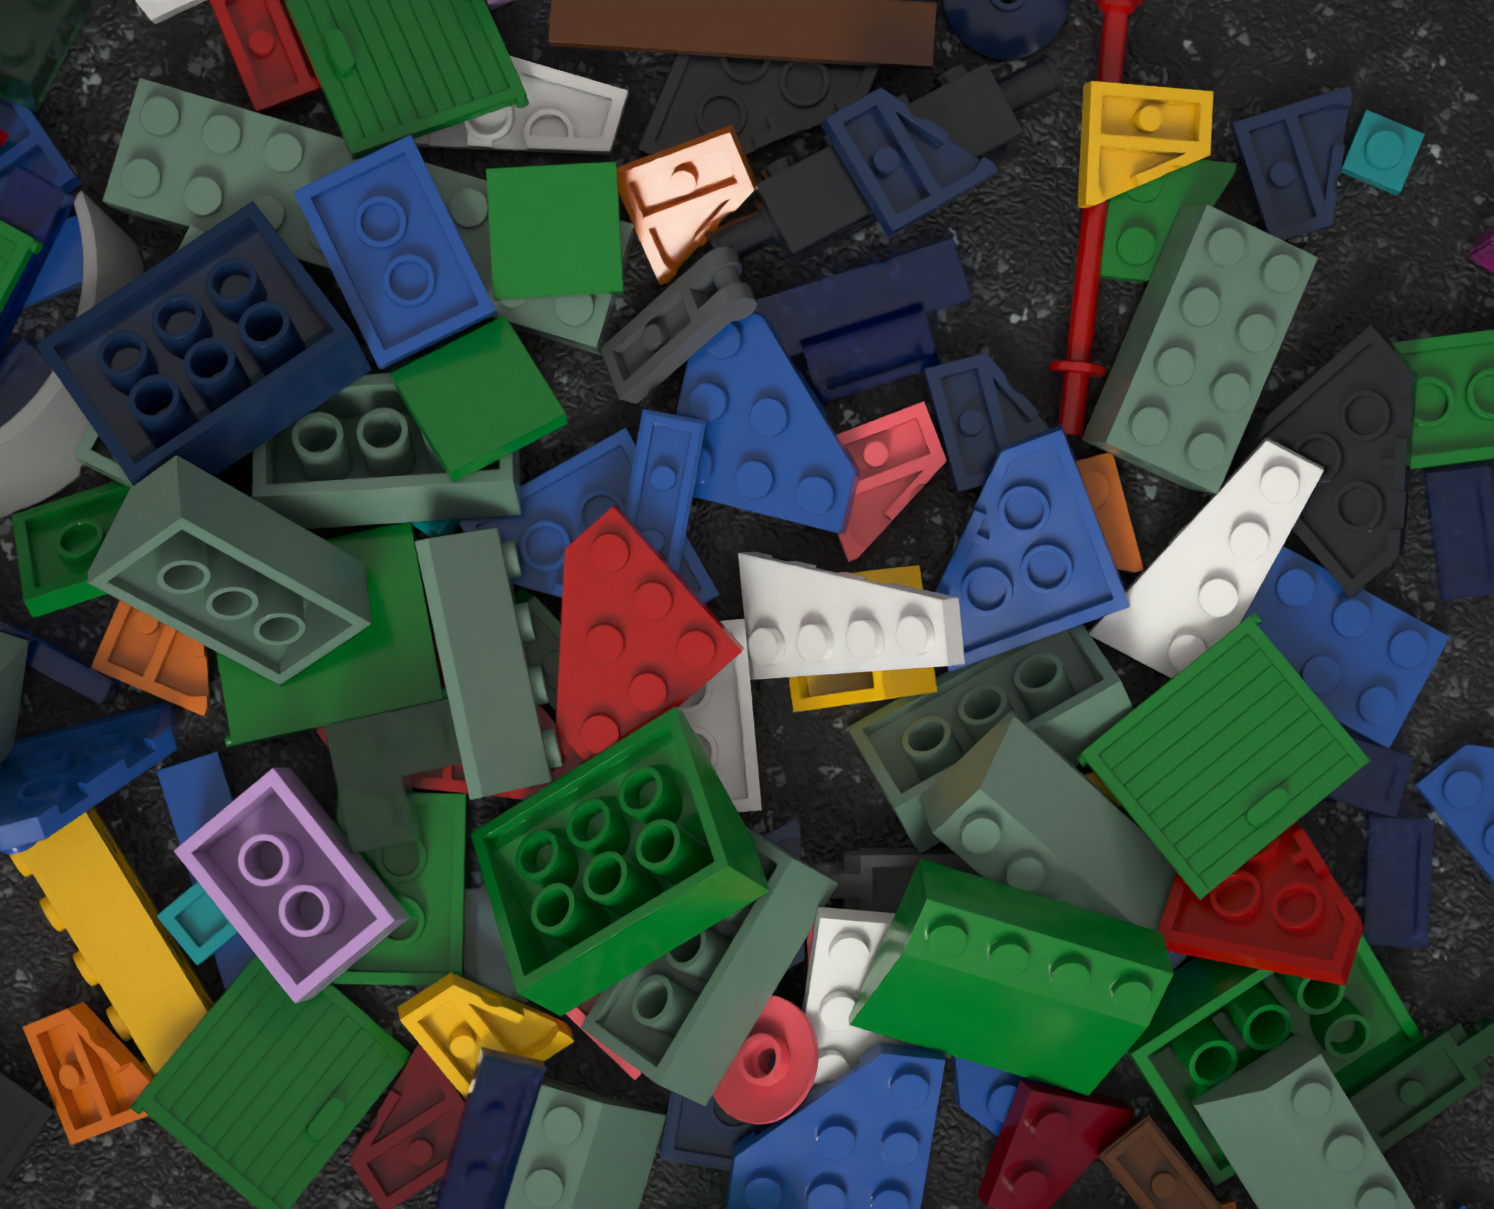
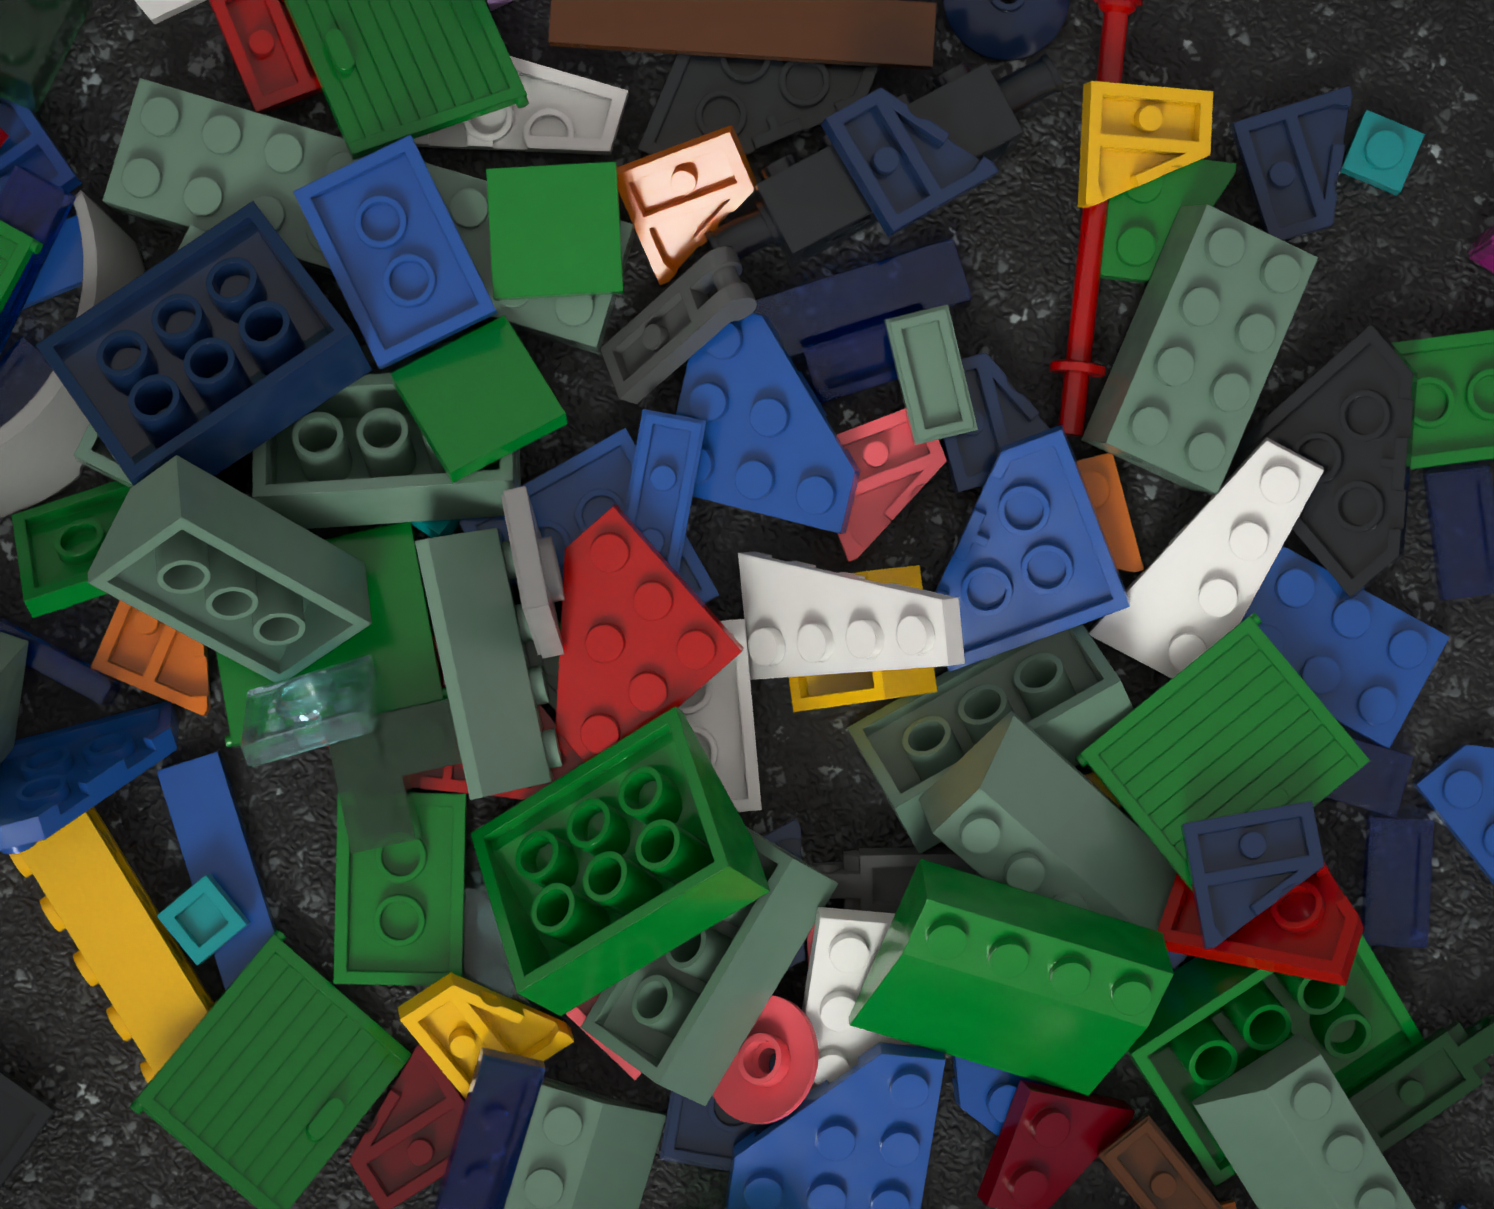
(86, 1072): orange wing -> none
(291, 884): lavender brick -> none
(309, 711): none -> clear light blue piece
(536, 572): none -> light grey piece
(931, 374): none -> sand green tile
(1248, 864): none -> dark blue wing

